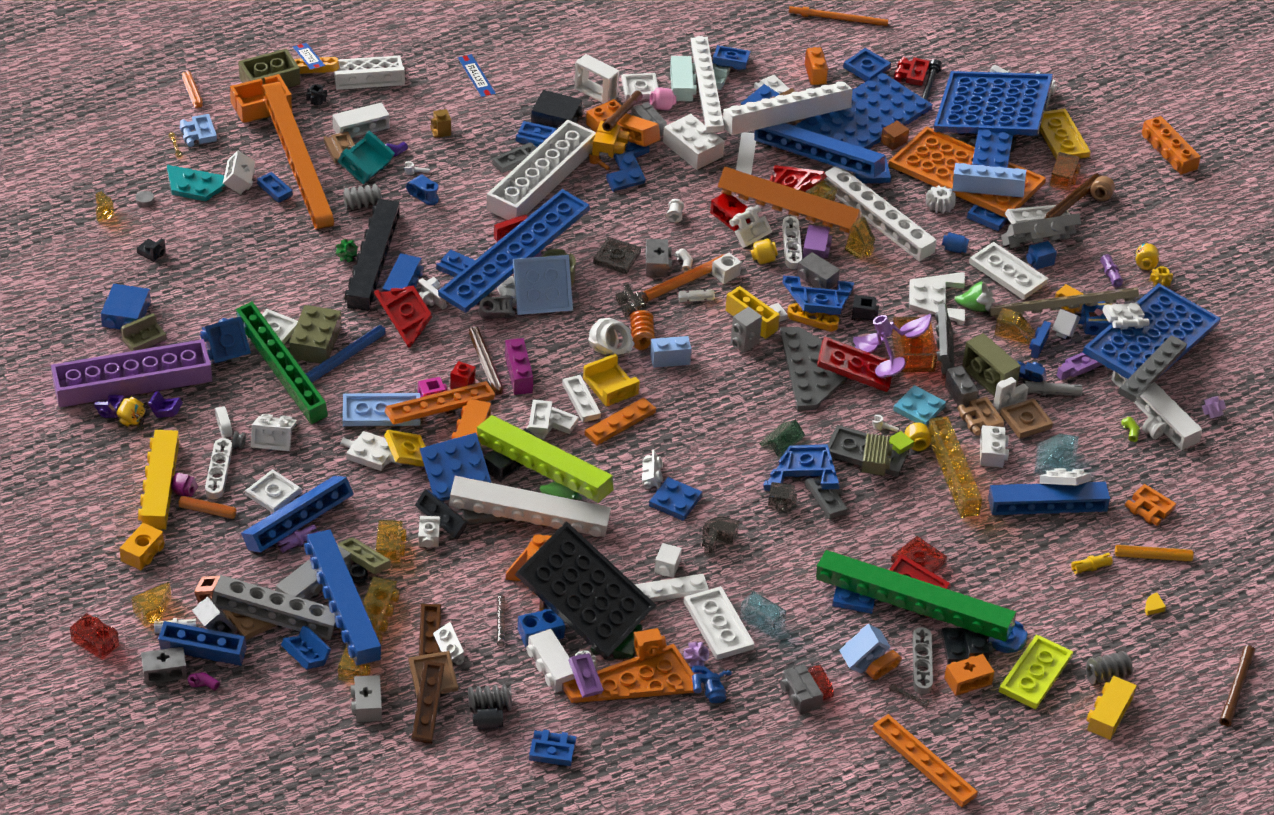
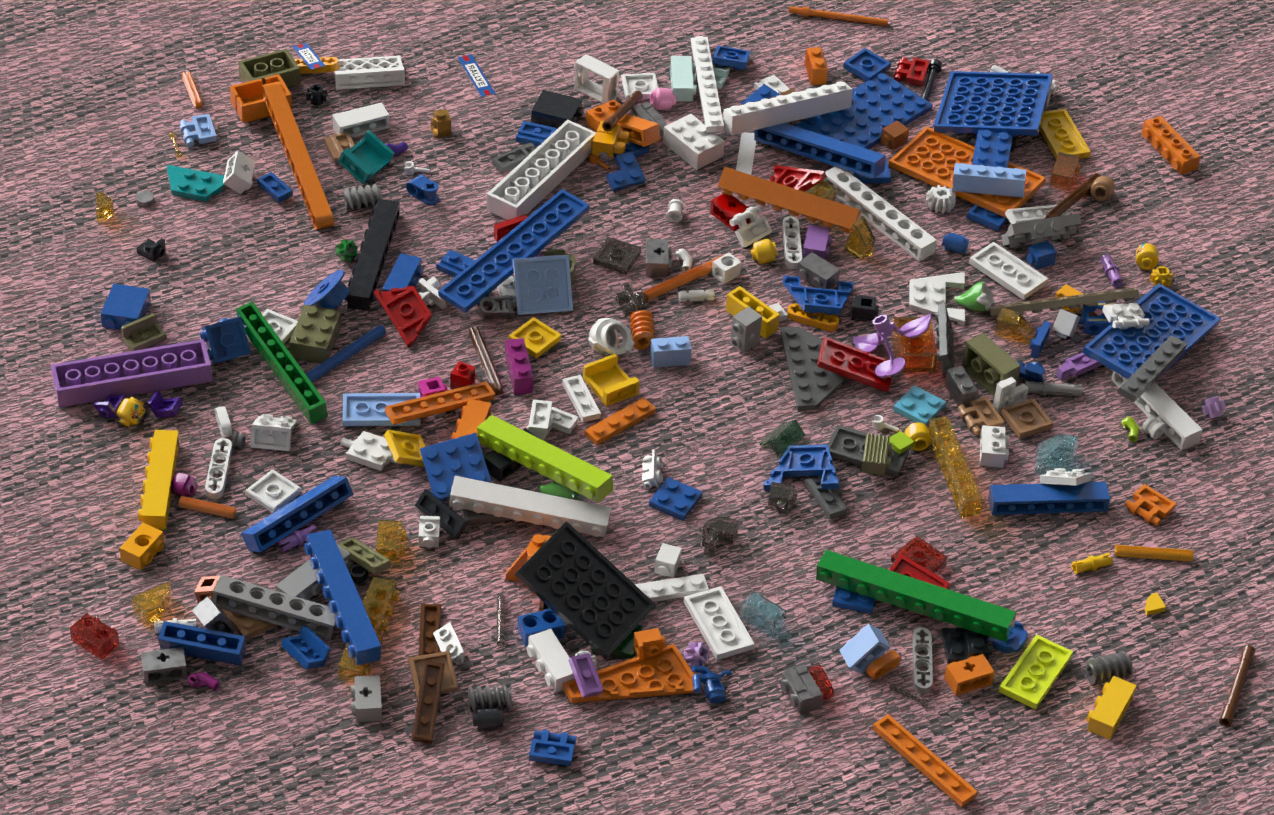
(329, 292): none -> blue piece
(537, 337): none -> yellow plate

